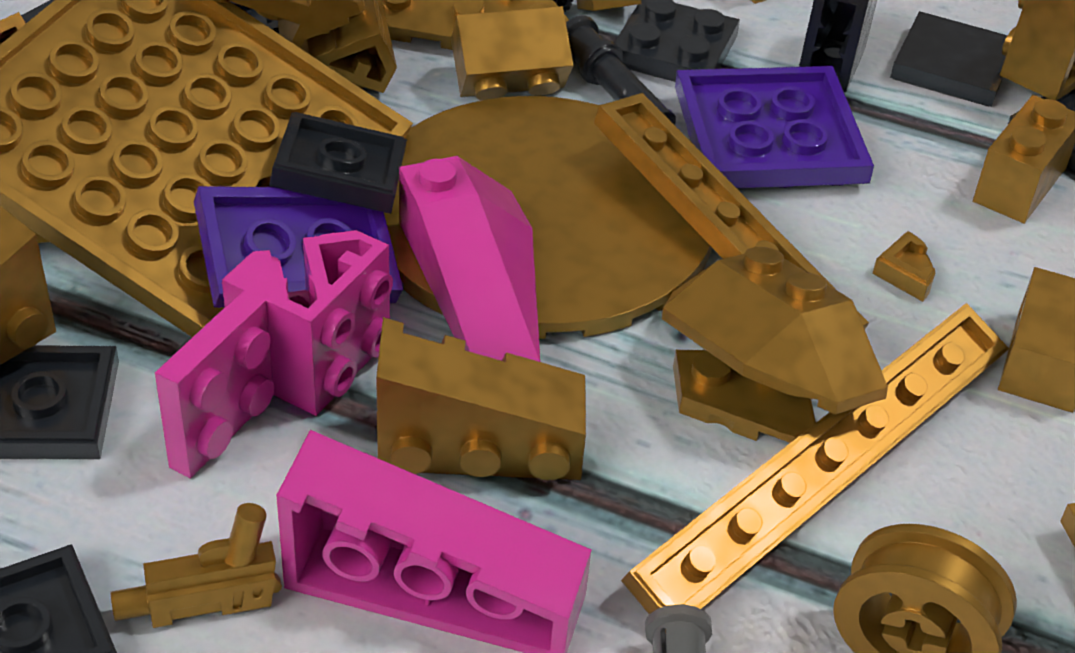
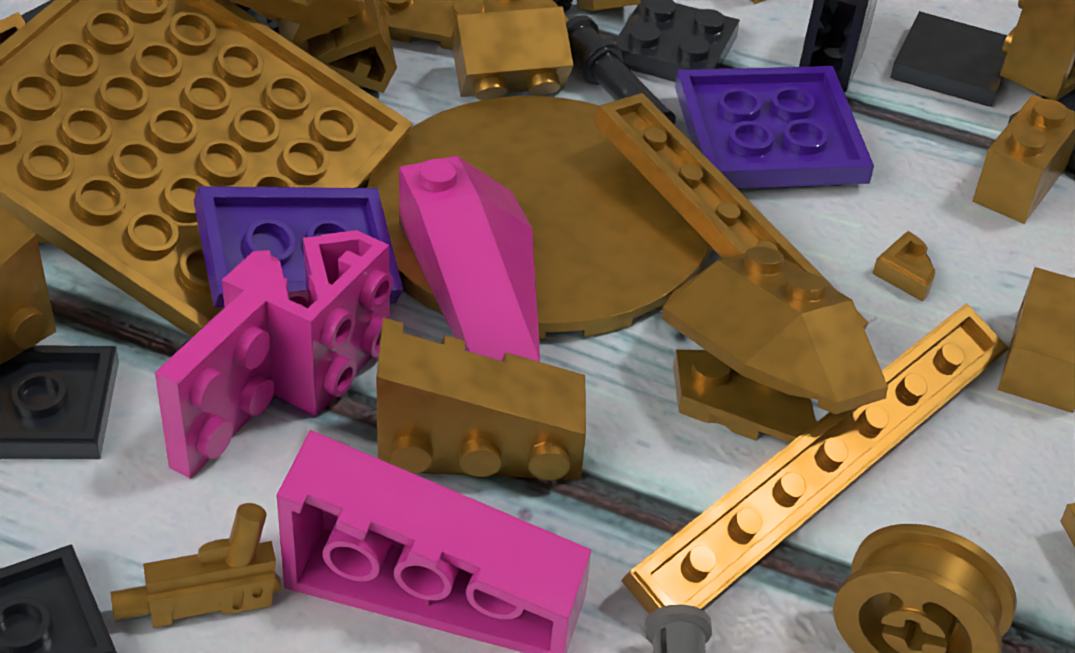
(339, 162): black tile -> none

